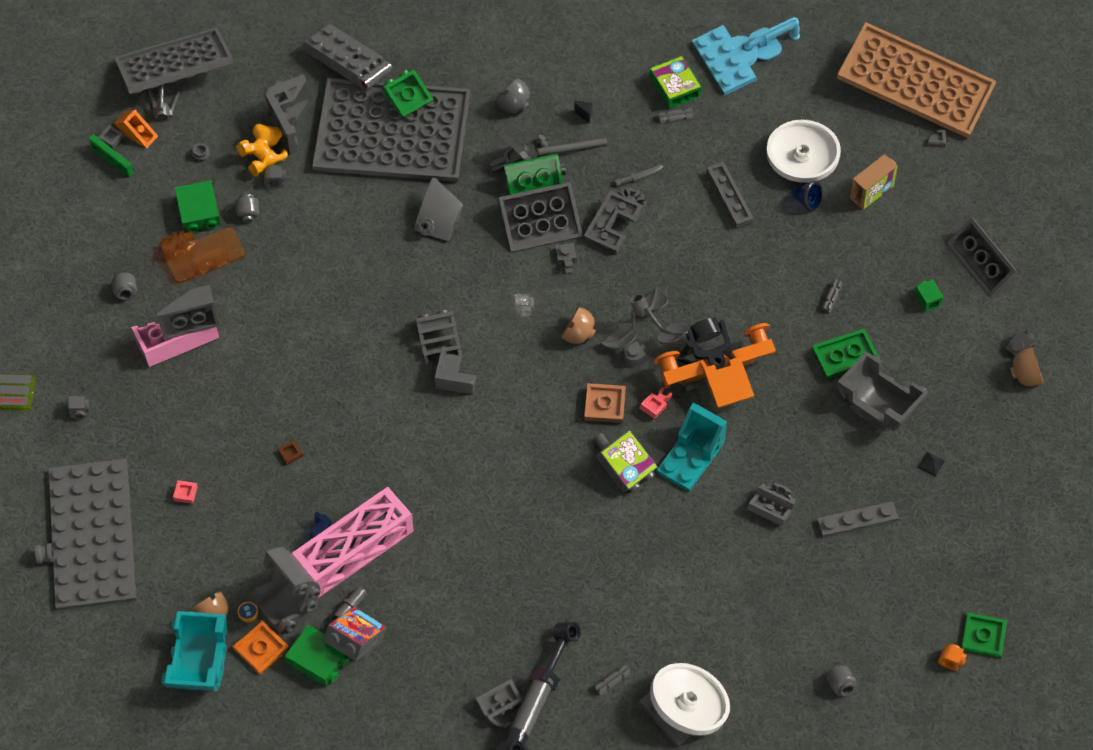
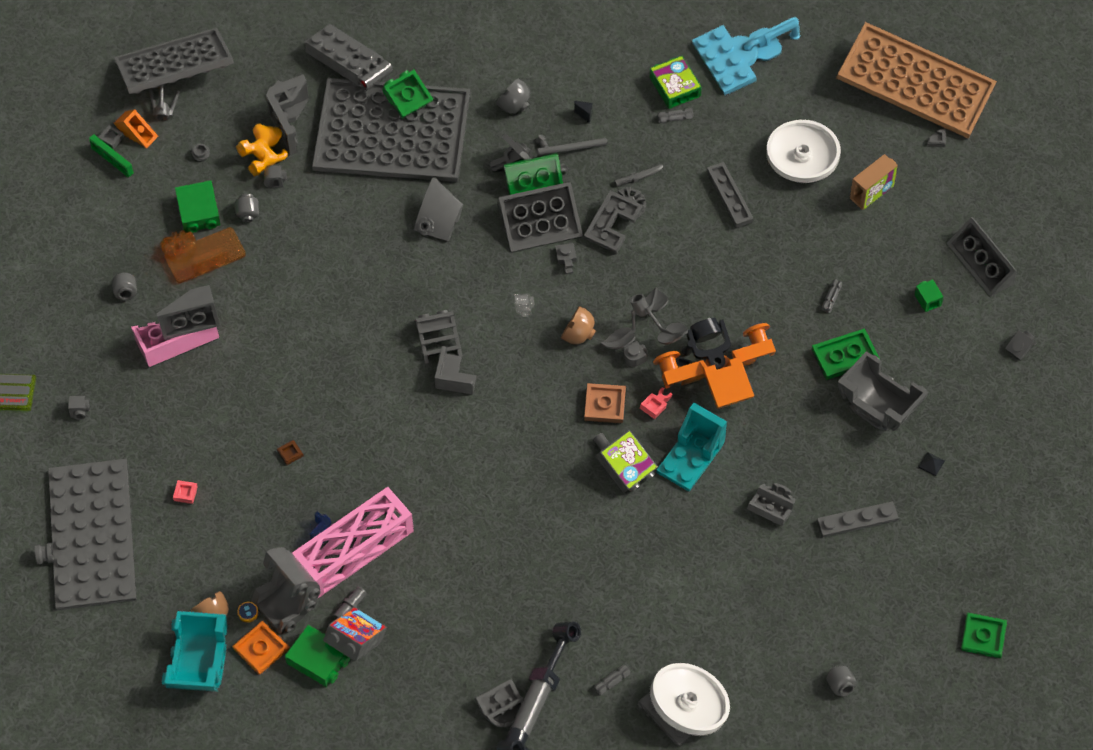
(809, 195): clear blue hat -> none
(952, 657): orange plate -> none
(1026, 368): medium nougat cylinder -> none

